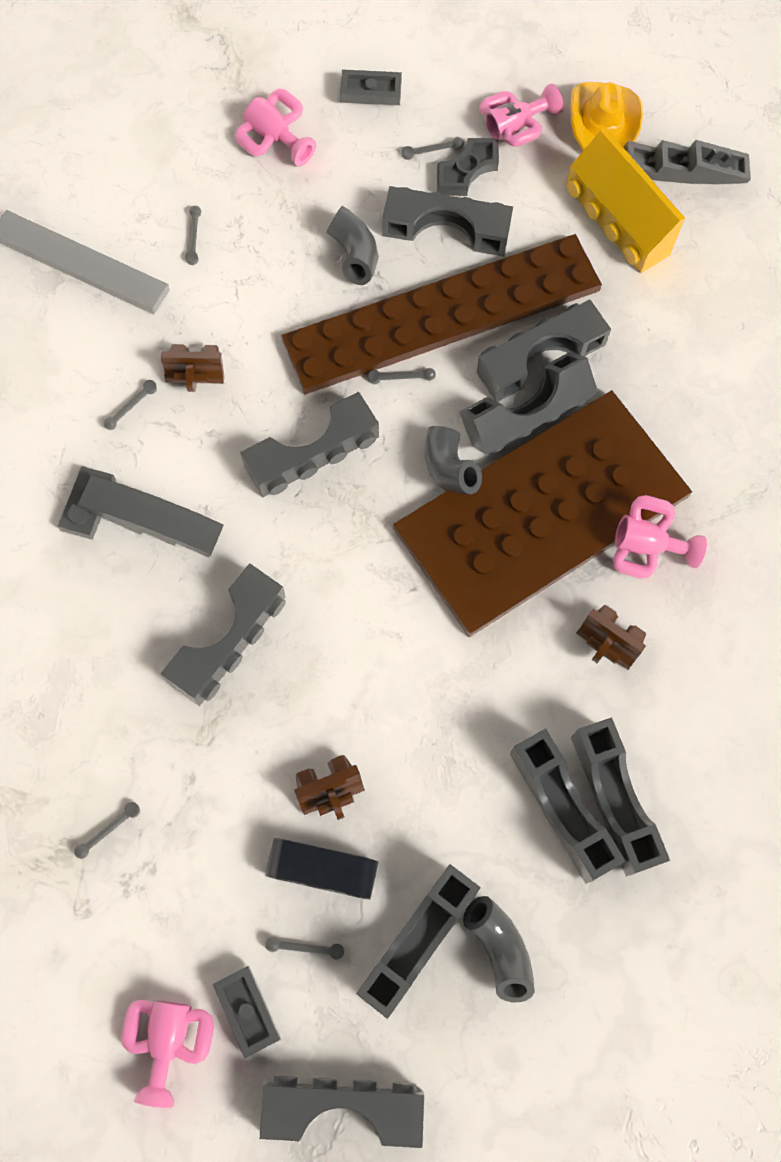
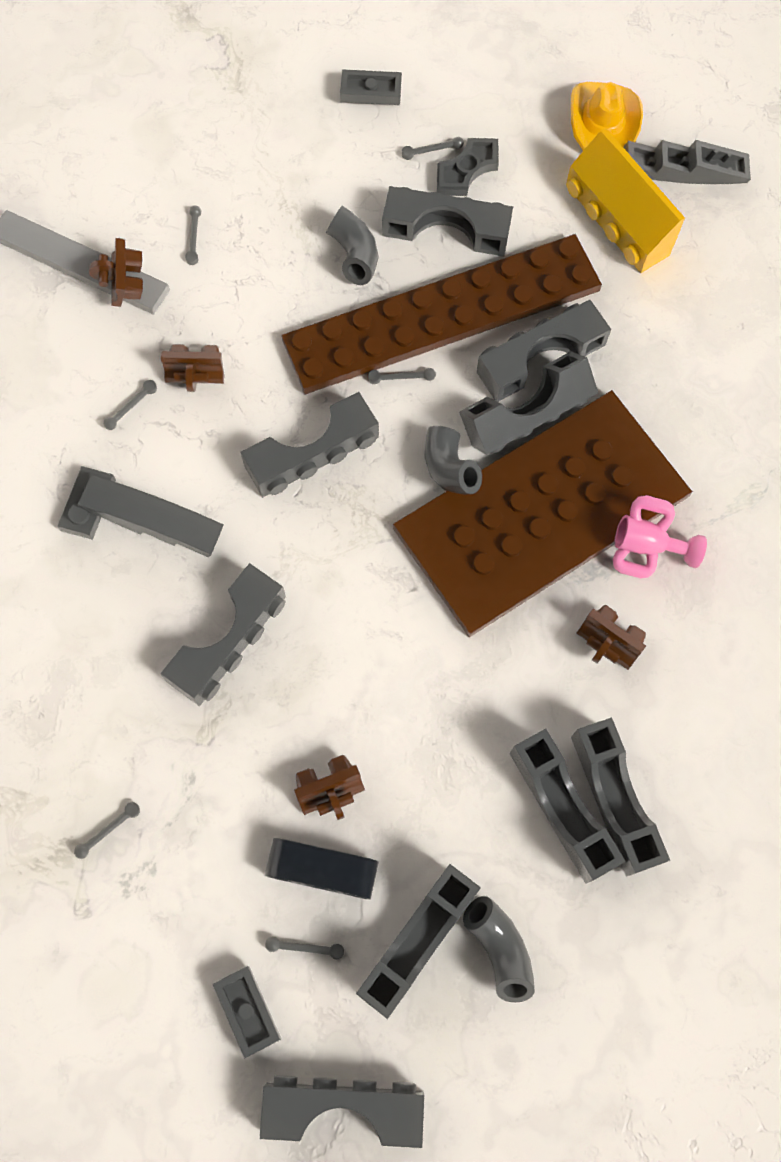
(122, 260): none -> reddish brown hips
(165, 1041): bright pink piece -> none
(271, 125): bright pink piece -> none
(508, 116): bright pink piece -> none

